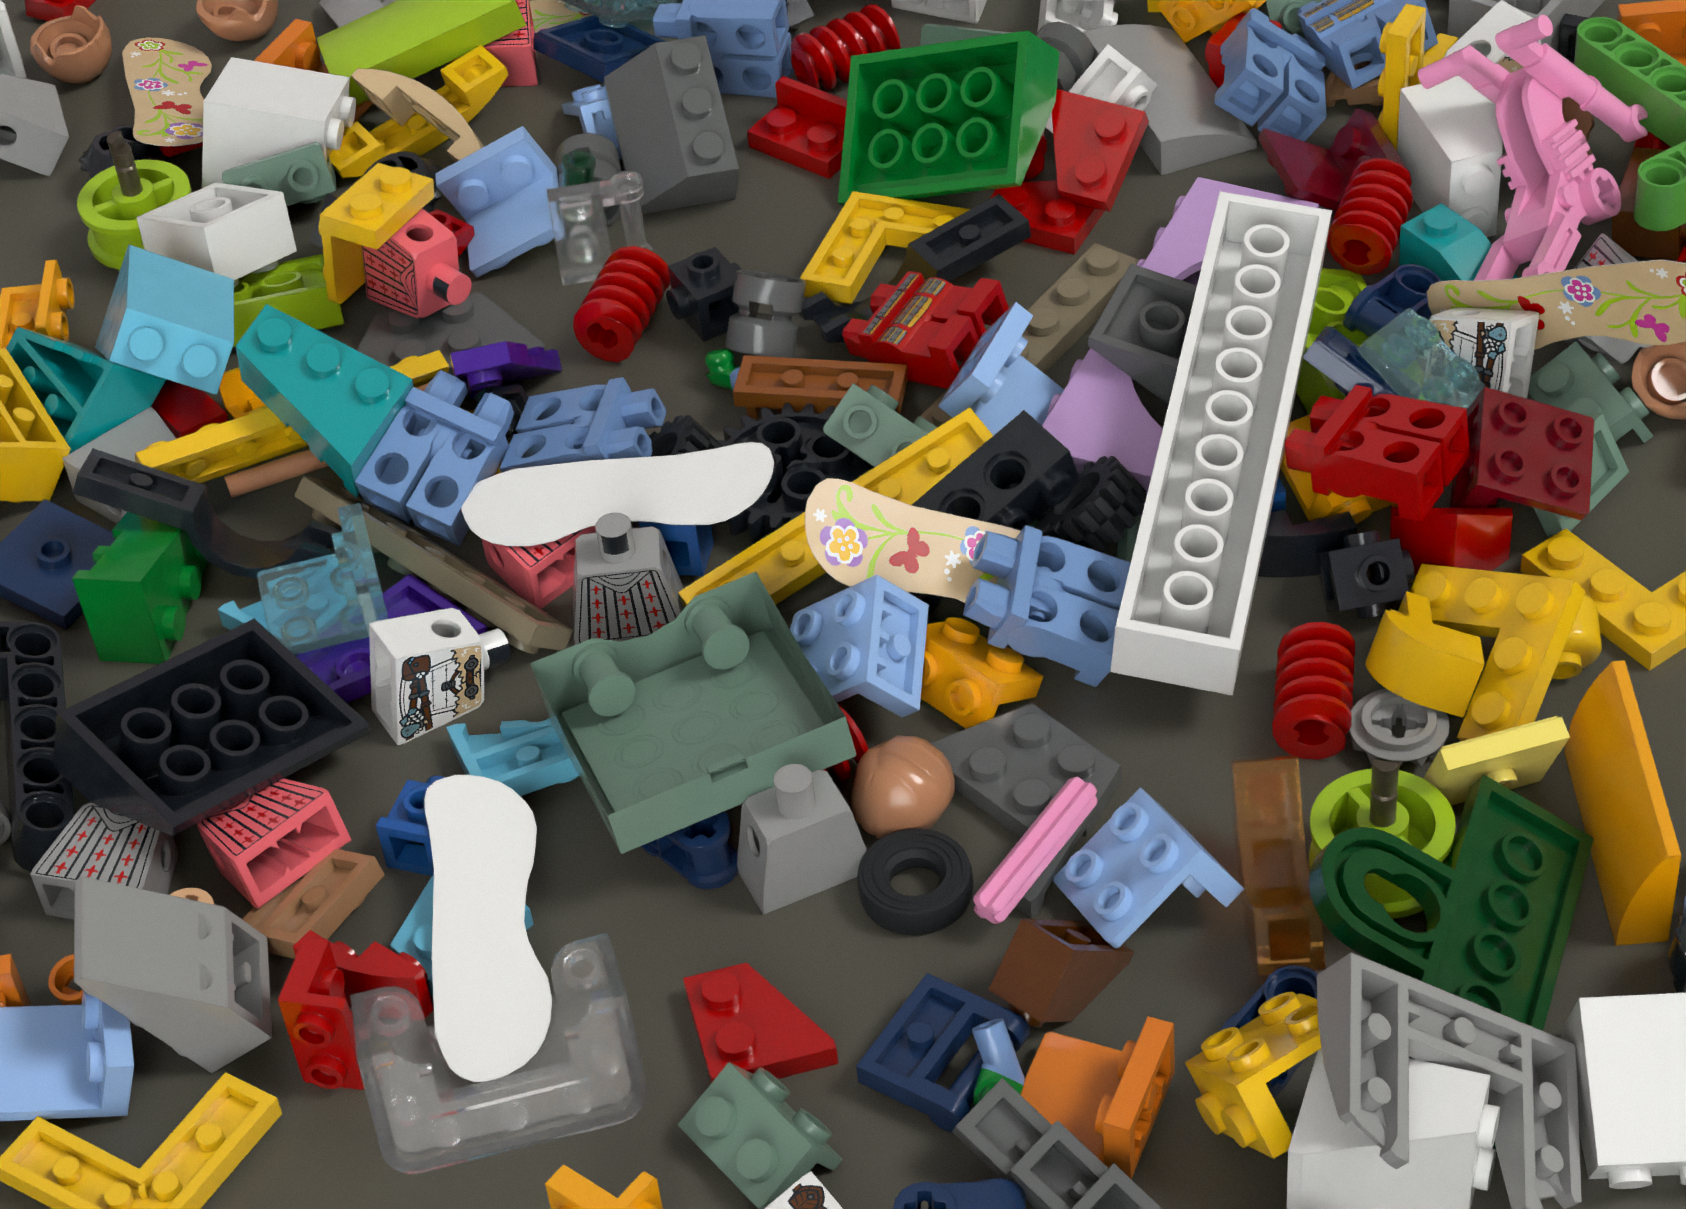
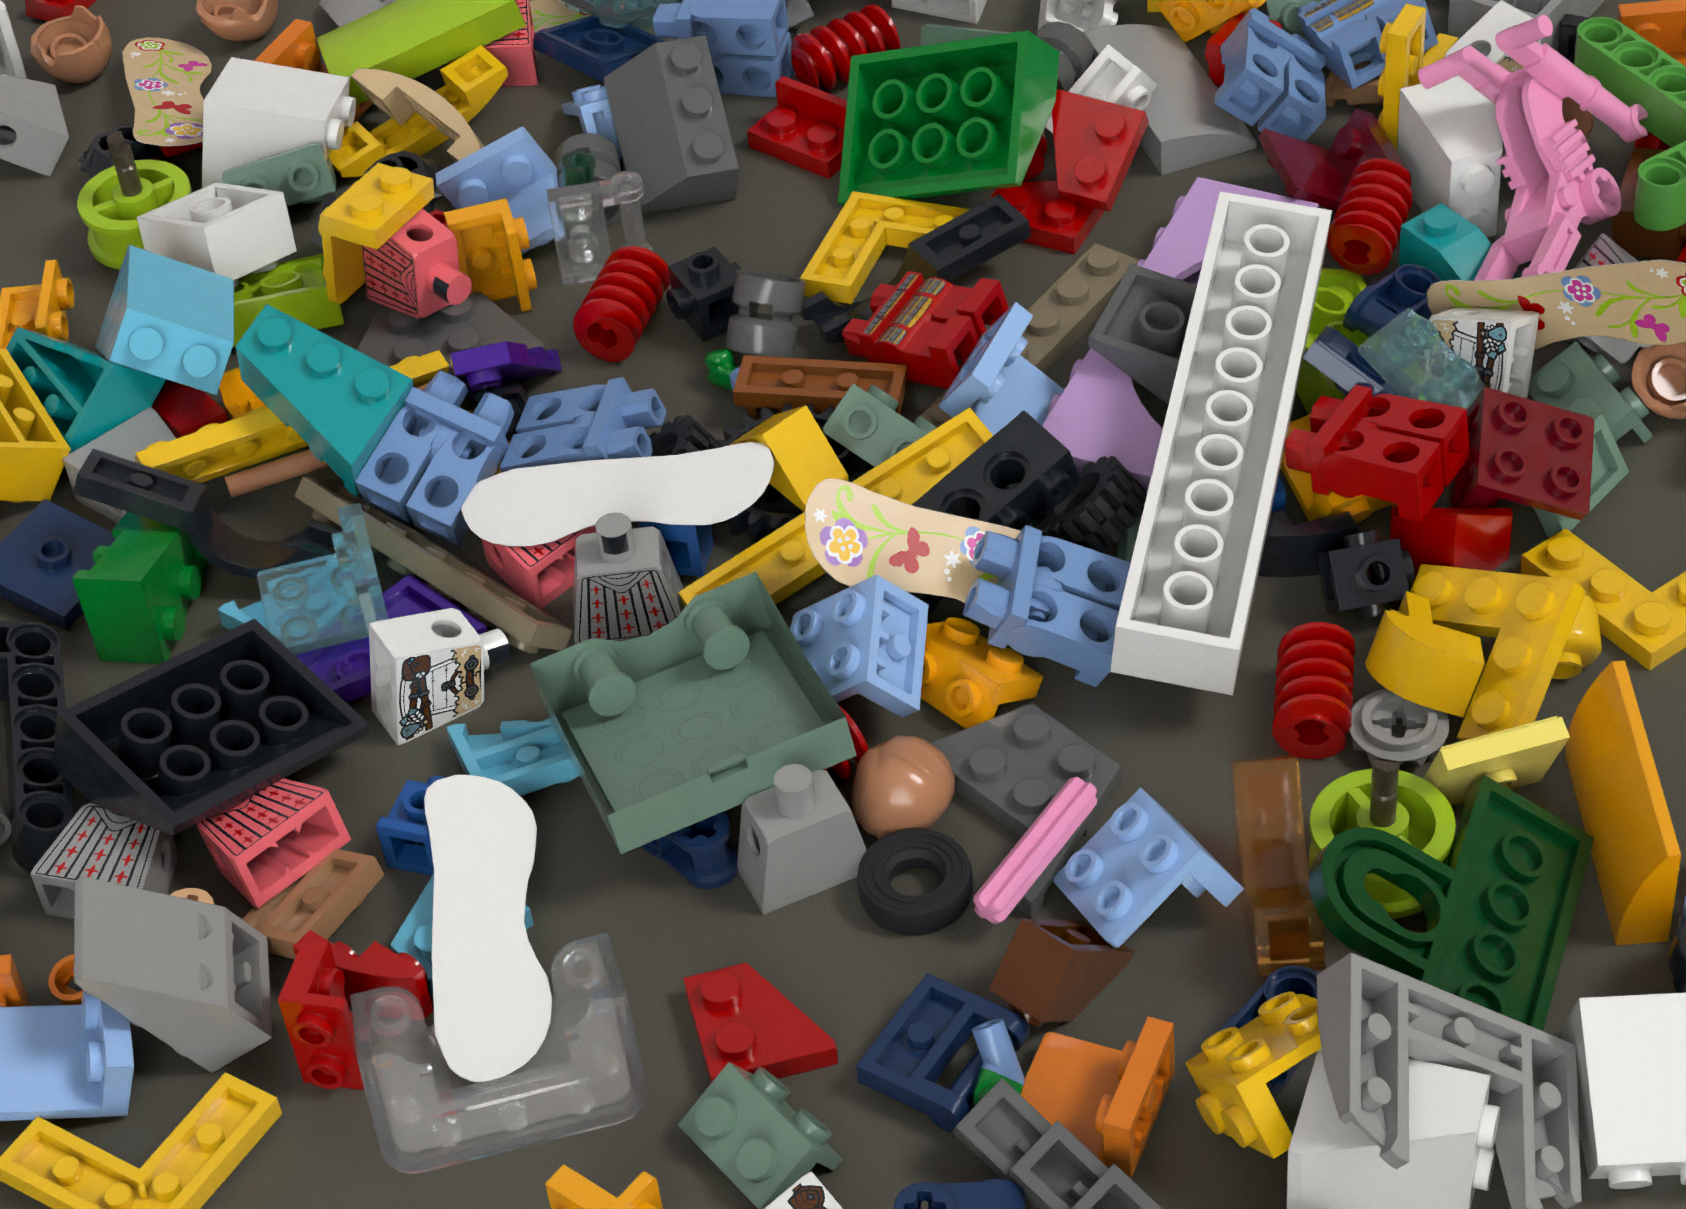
(491, 251): none -> light orange bracket
(799, 453): none -> yellow slope

